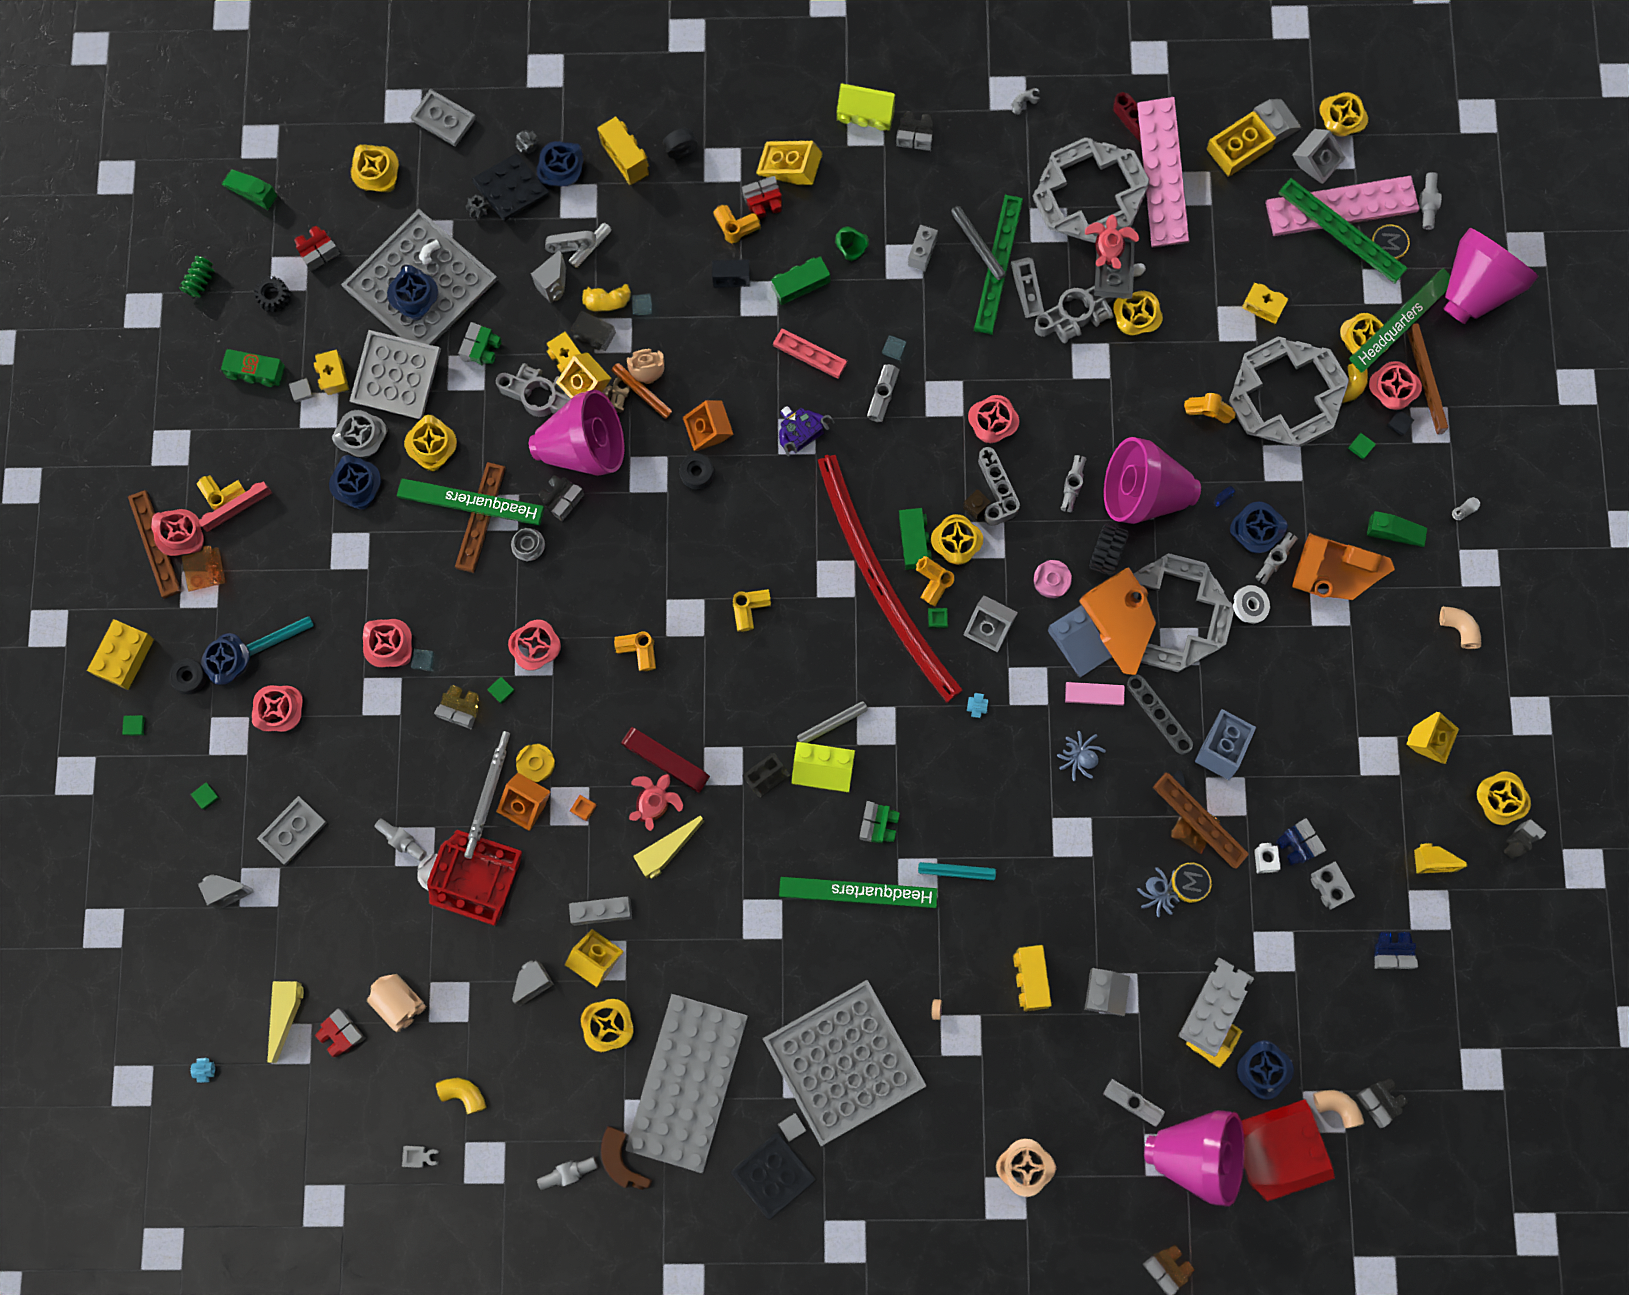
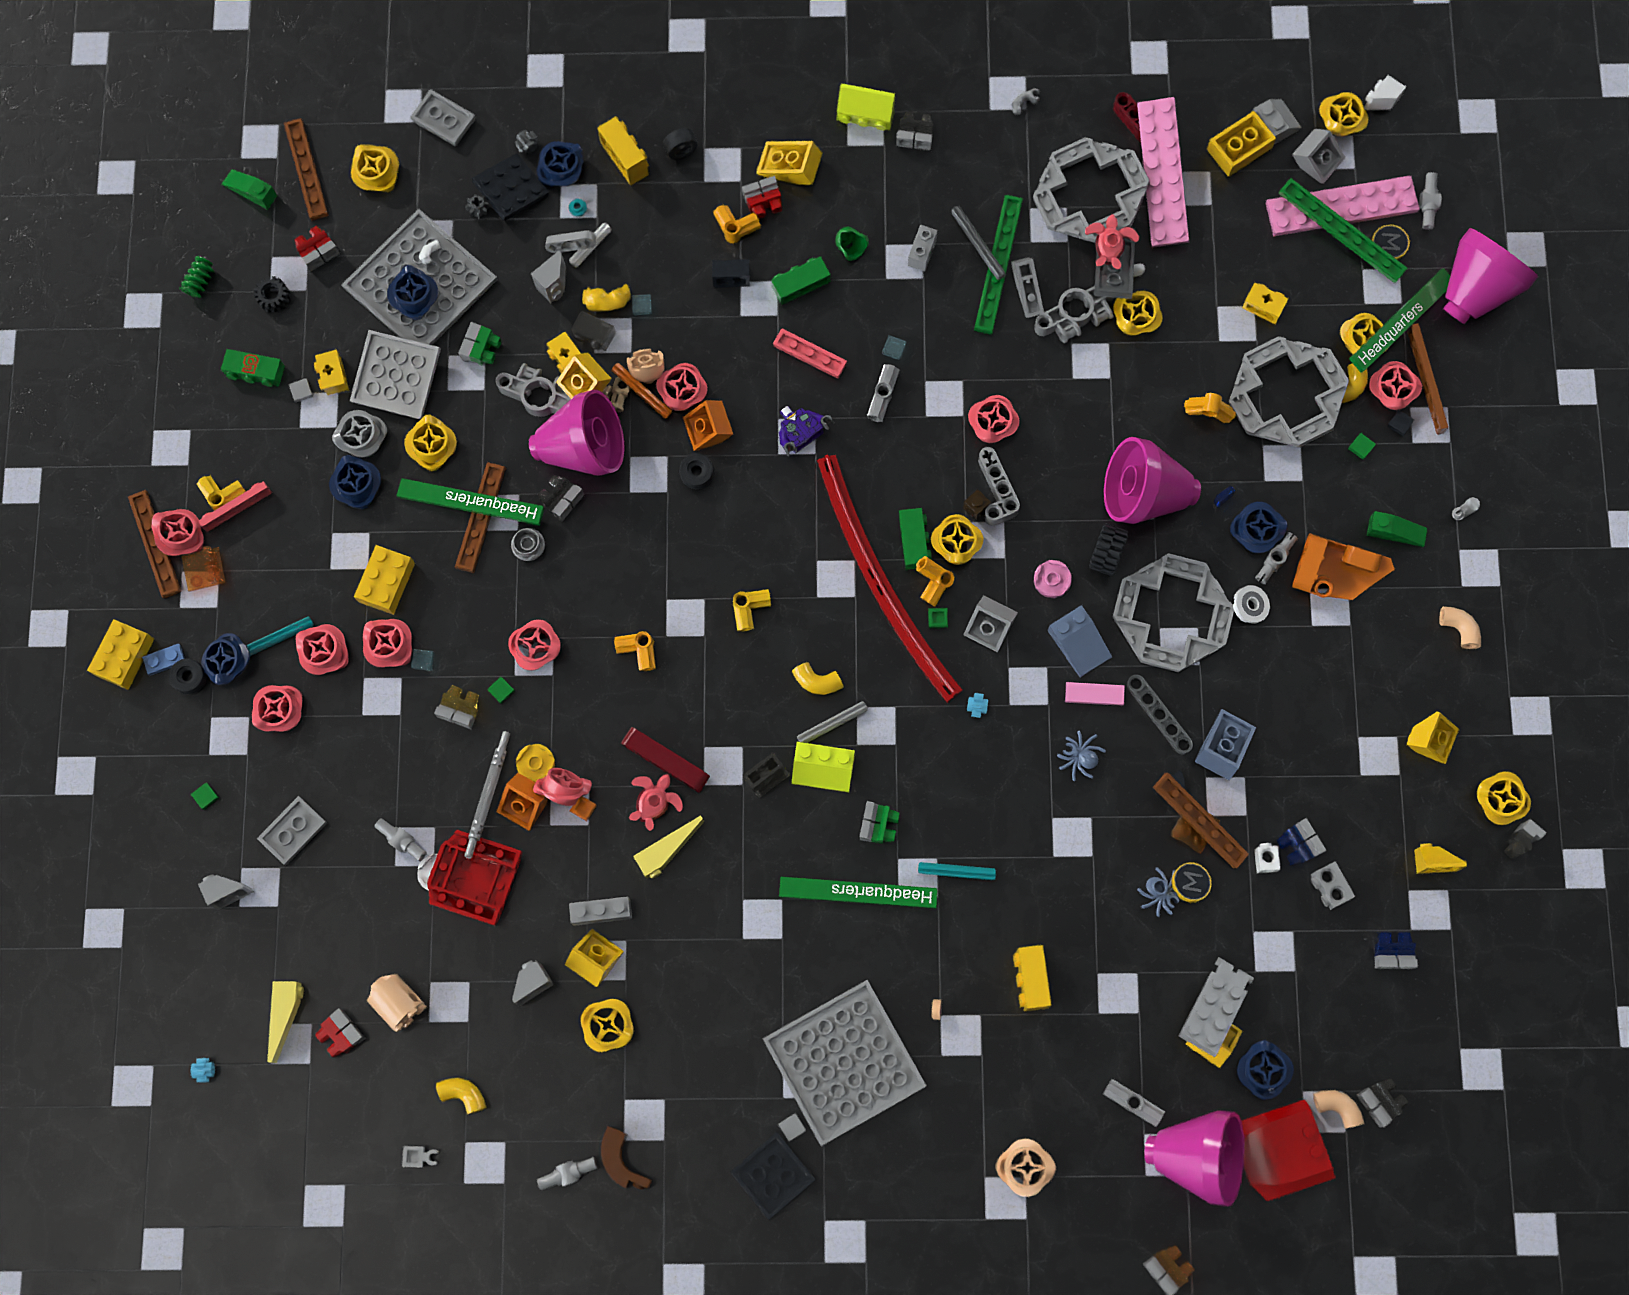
(133, 725): green tile -> none
(163, 659): none -> medium blue plate
(306, 169): none -> dark orange tile
(316, 664): none -> coral piece
(384, 579): none -> yellow brick
(562, 786): none -> coral piece
(577, 212): none -> teal plate
(679, 404): none -> coral piece
(686, 1083): light grey plate -> none
(815, 683): none -> yellow cylinder
(1073, 475): light grey pin -> none
(1107, 992): light grey slope -> none
(1121, 618): orange panel -> none
(1385, 94): none -> white slope

